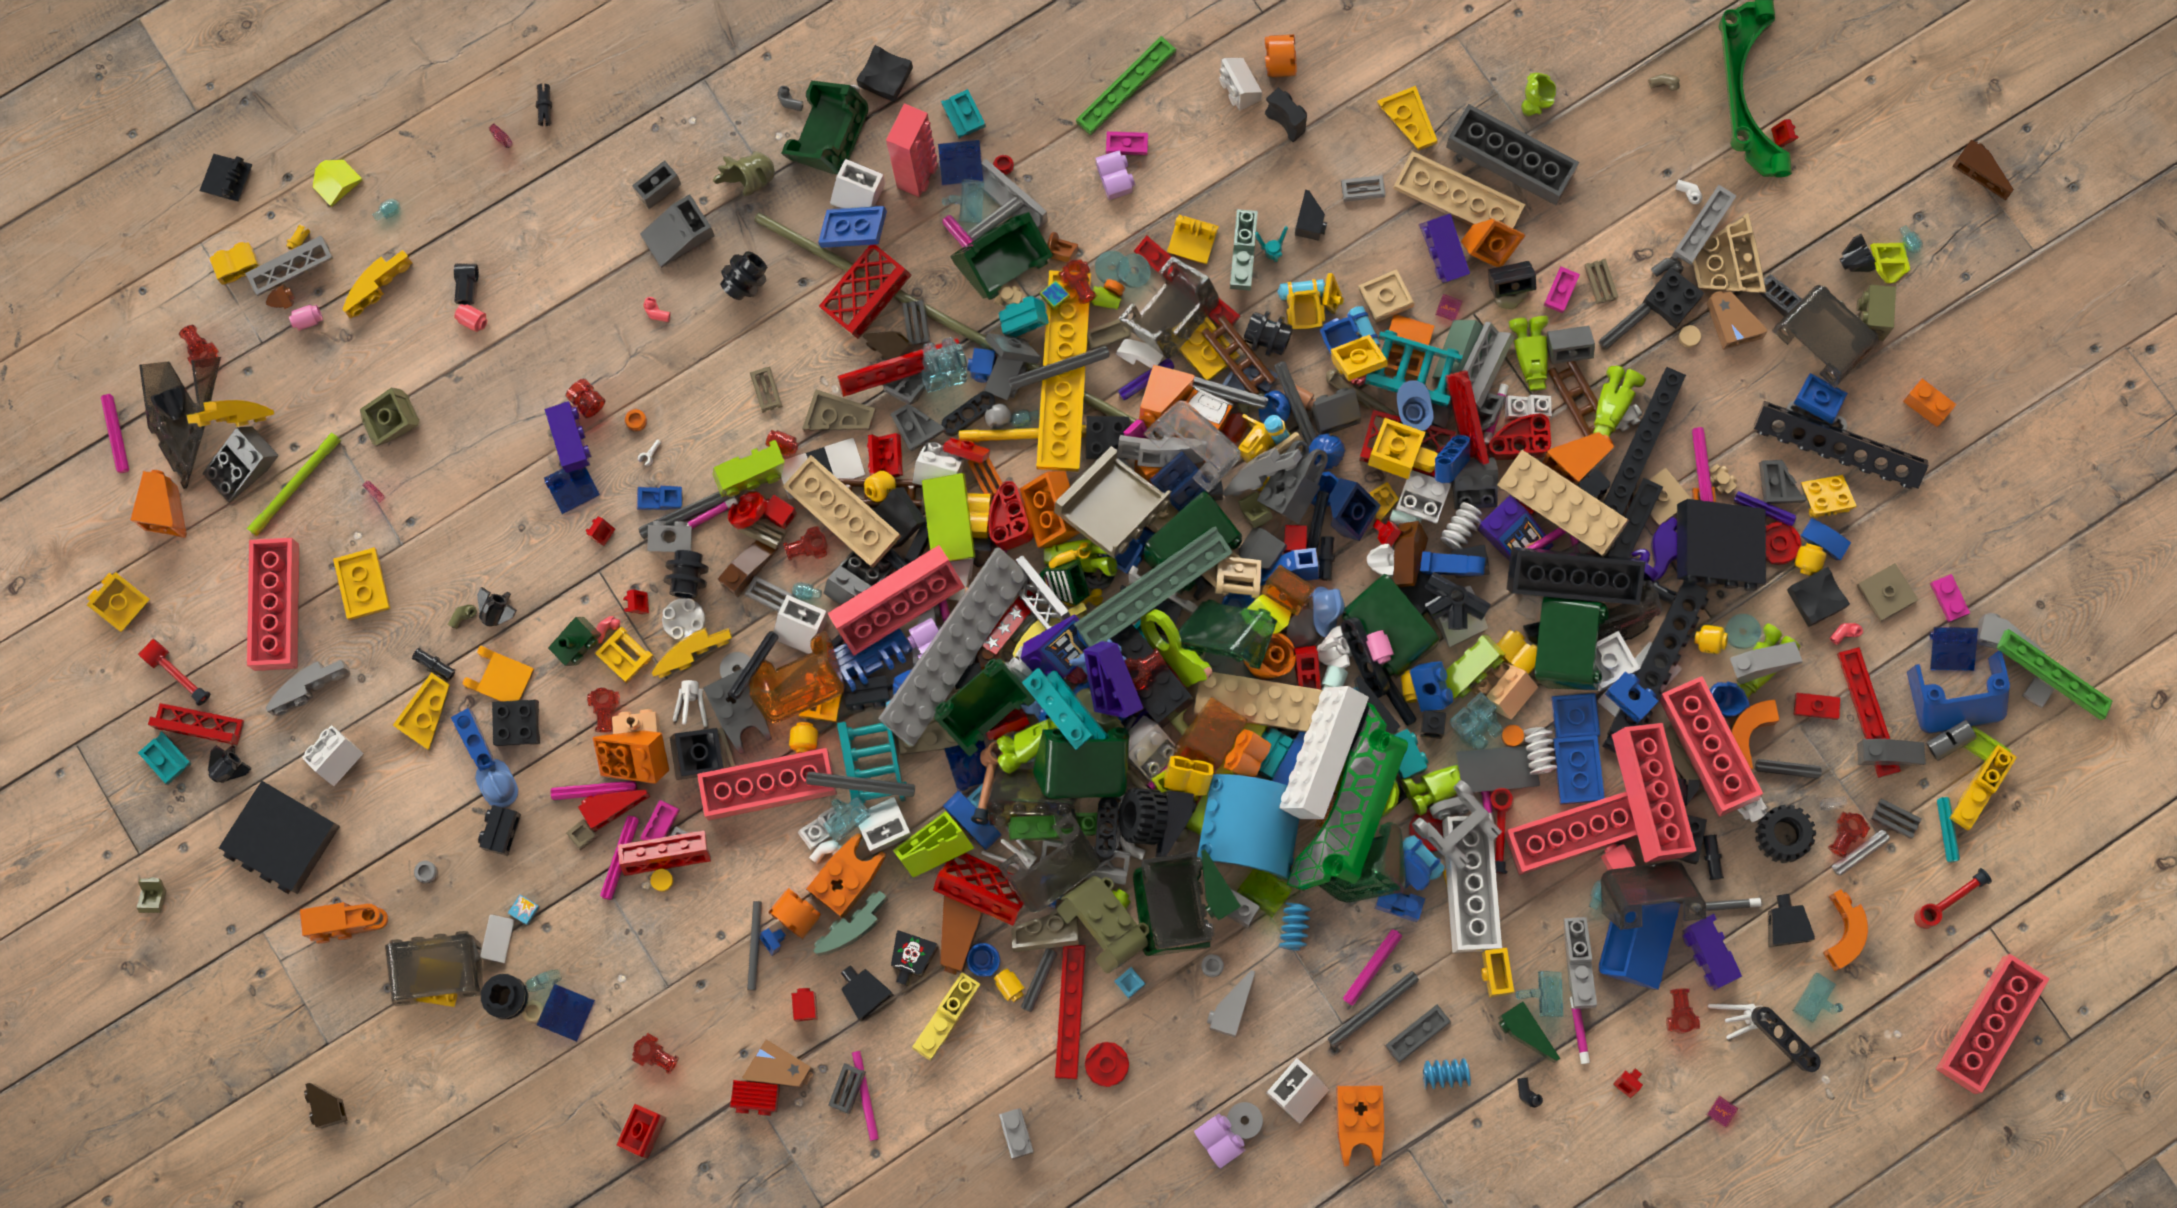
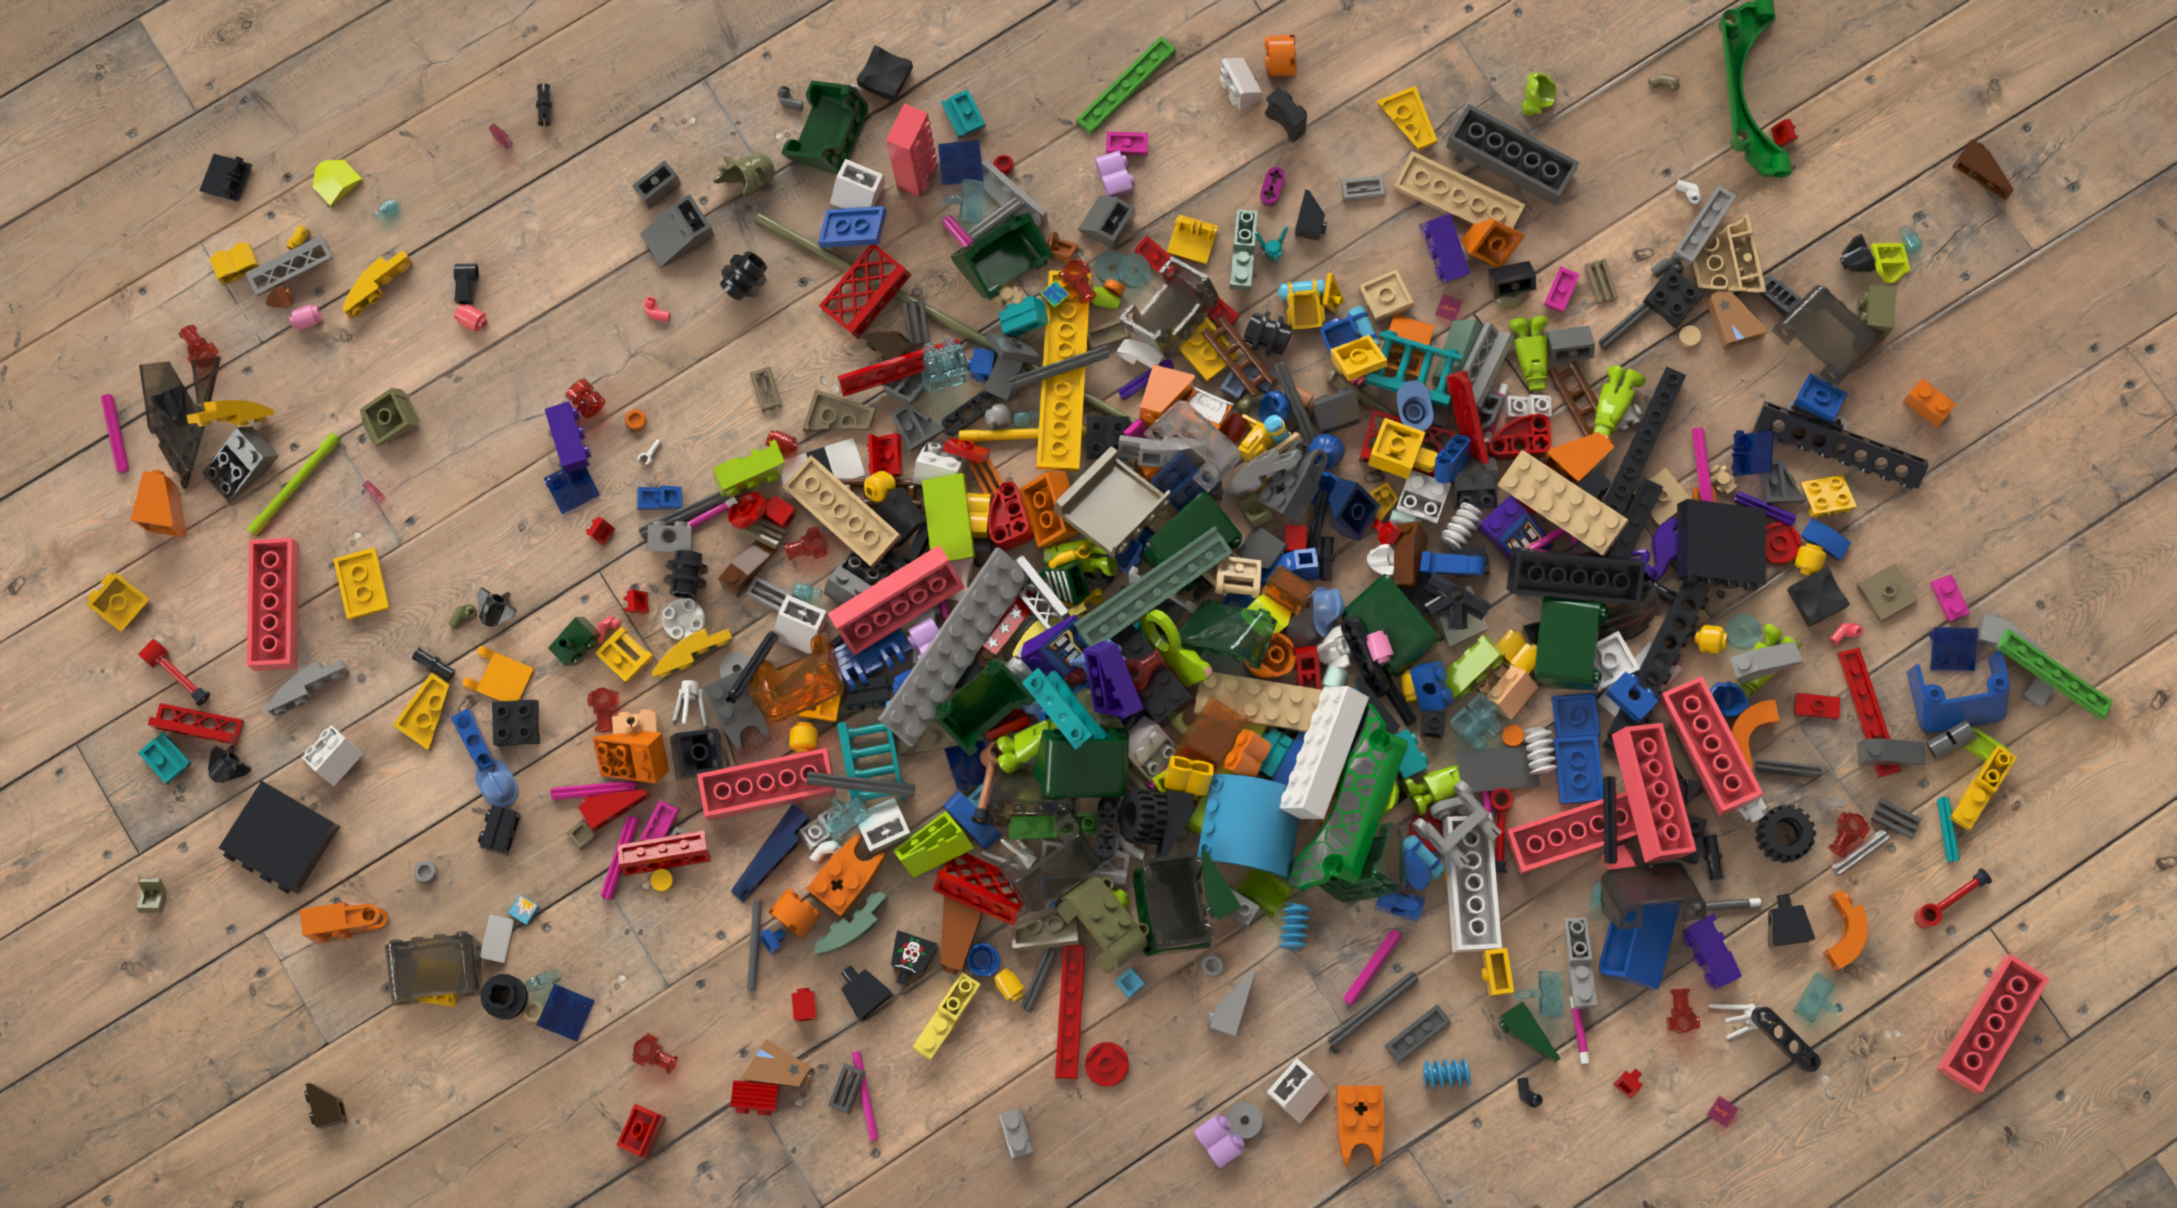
(772, 853): none -> dark blue wedge
(1108, 220): none -> dark grey slope
(1230, 393): dark grey axle -> none
(1277, 187): none -> magenta beam
(1610, 820): none -> black axle
(1752, 453): none -> clear blue hinge

